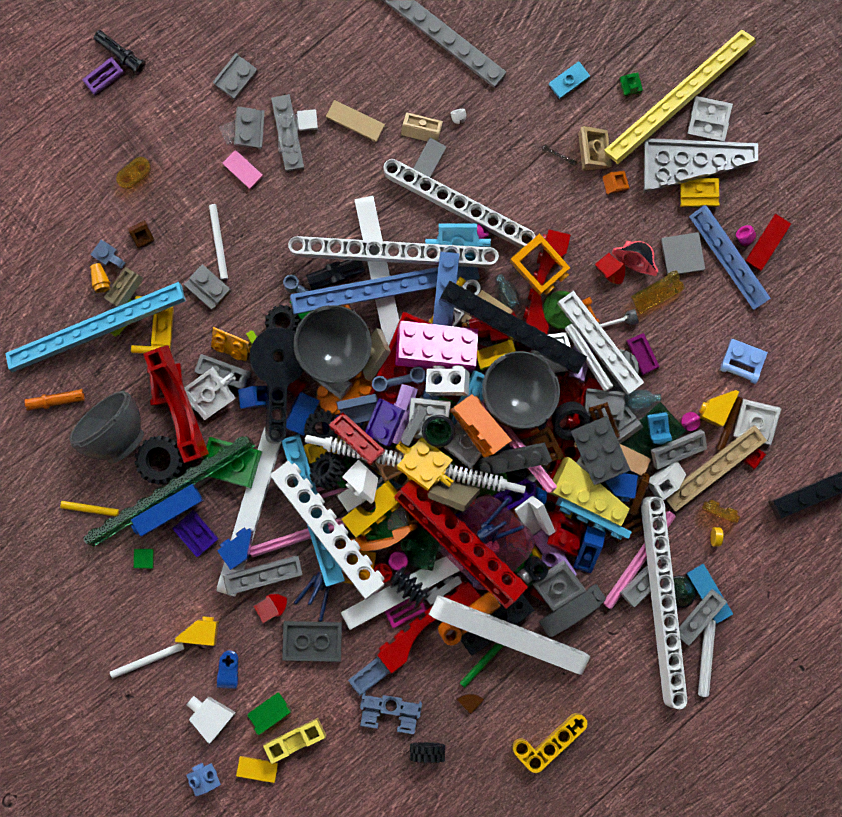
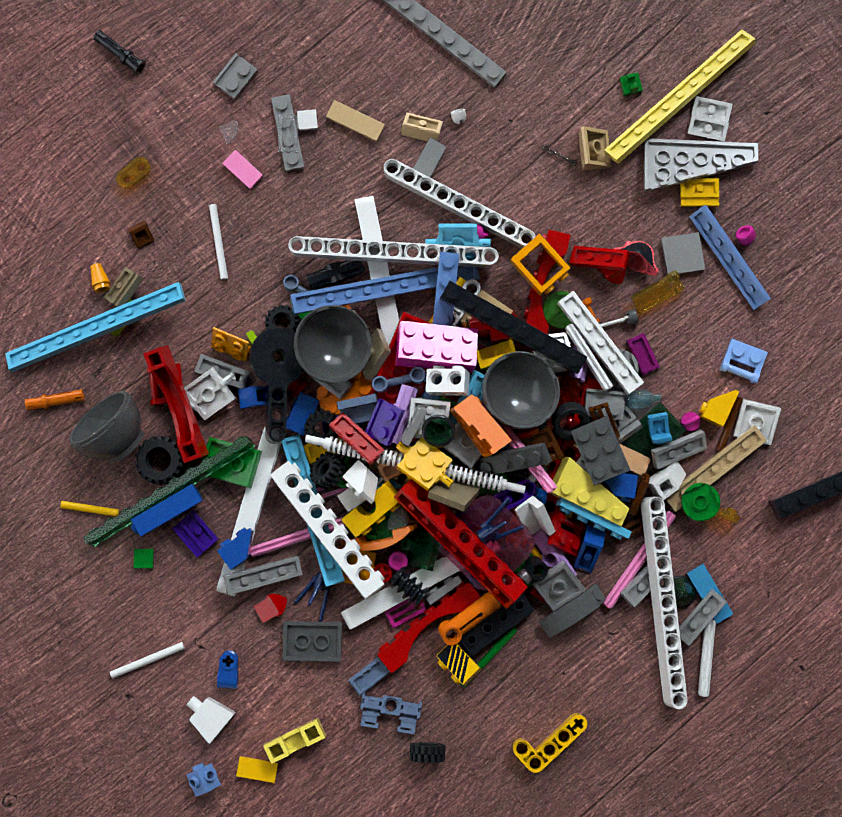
(106, 253): sand blue plate -> none
(108, 81): medium lavender tile -> none
(161, 331): yellow plate -> none
(200, 632): yellow slope -> none
(207, 287): light grey plate -> none
(249, 127): light grey plate -> none
(269, 713): green panel -> none
(458, 663): none -> brick
(470, 701): reddish brown tile -> none
(507, 292): clear light blue plant -> none
(509, 635): white beam -> none
(569, 80): medium azure plate -> none
(599, 258): none -> red plate
(615, 182): orange slope -> none
(701, 502): none -> green tile
(716, 537): yellow tile -> none
(754, 458): red tile -> none
(767, 242): red tile -> none

